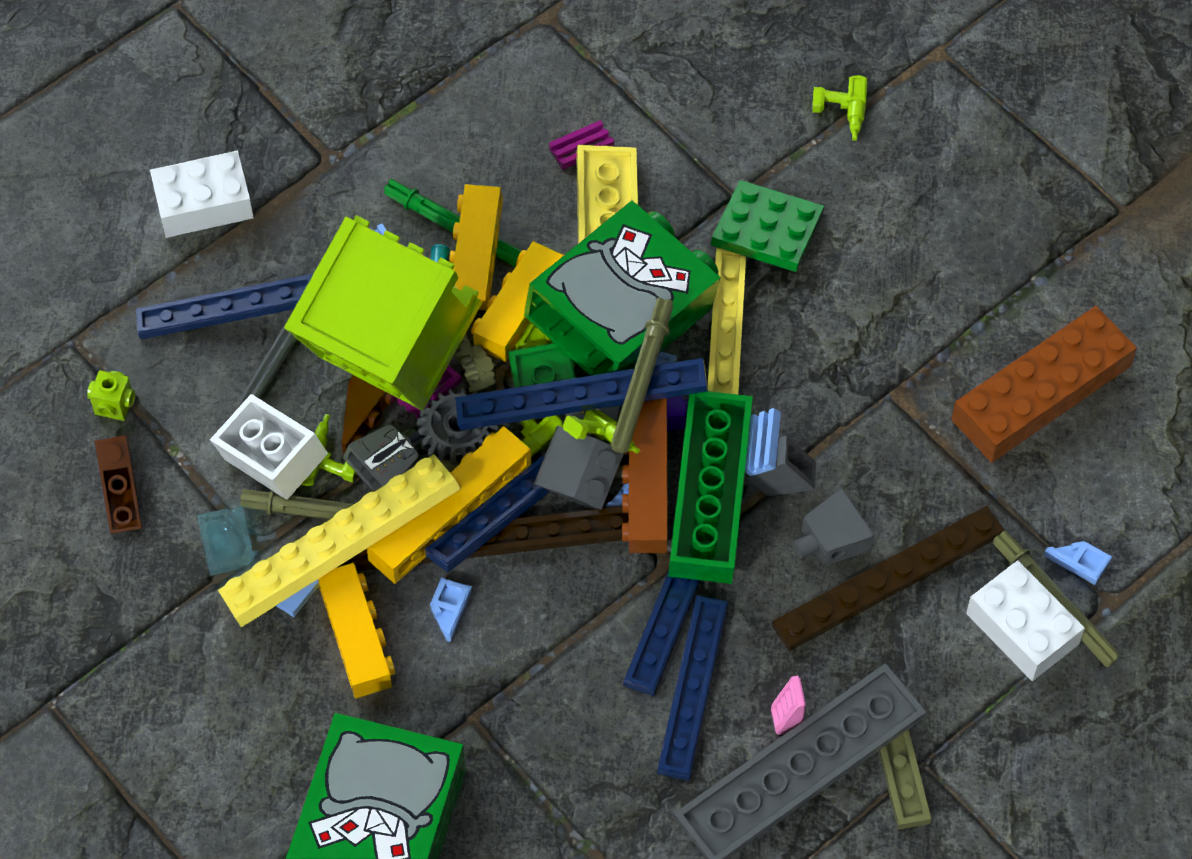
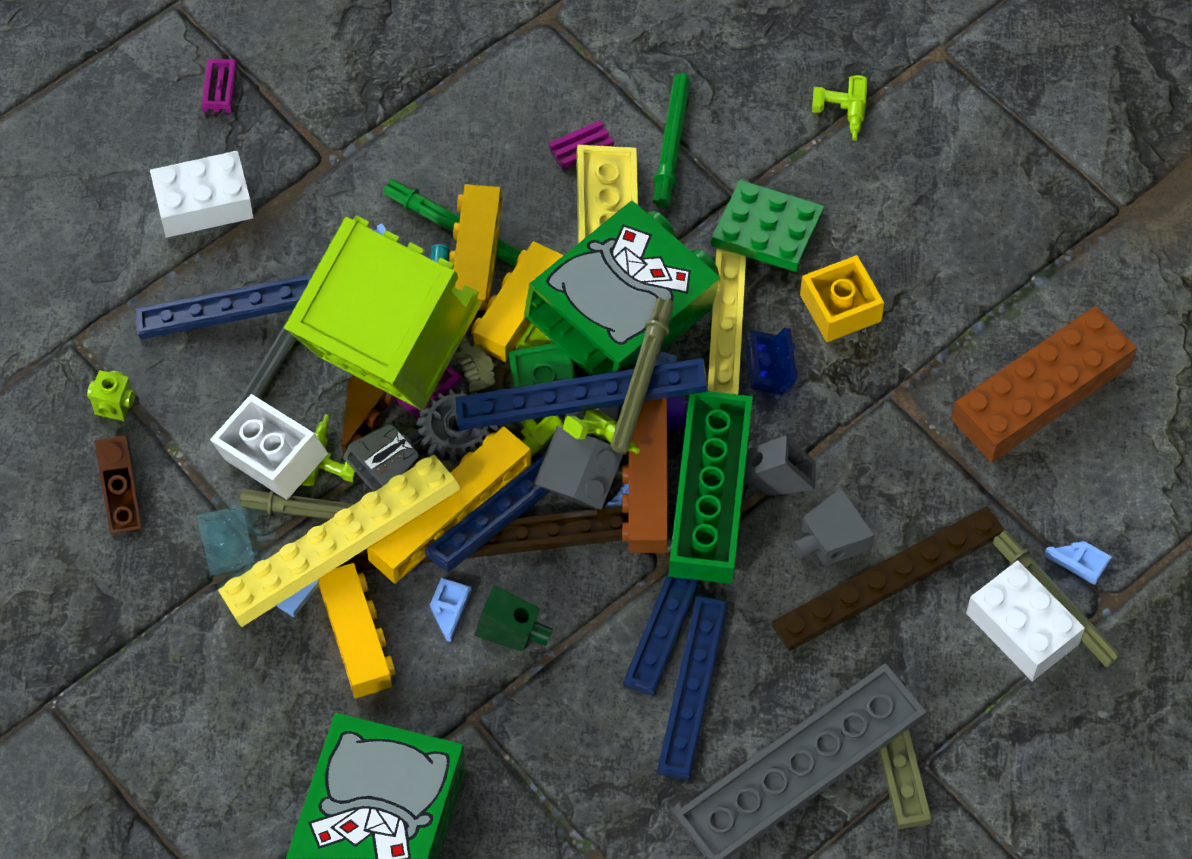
(217, 104): none -> magenta tile
(511, 621): none -> dark green torso
(665, 178): none -> green axle
(760, 442): light blue tile -> none
(770, 360): none -> clear blue bracket
(789, 707): bright pink slope -> none
(841, 298): none -> yellow brick

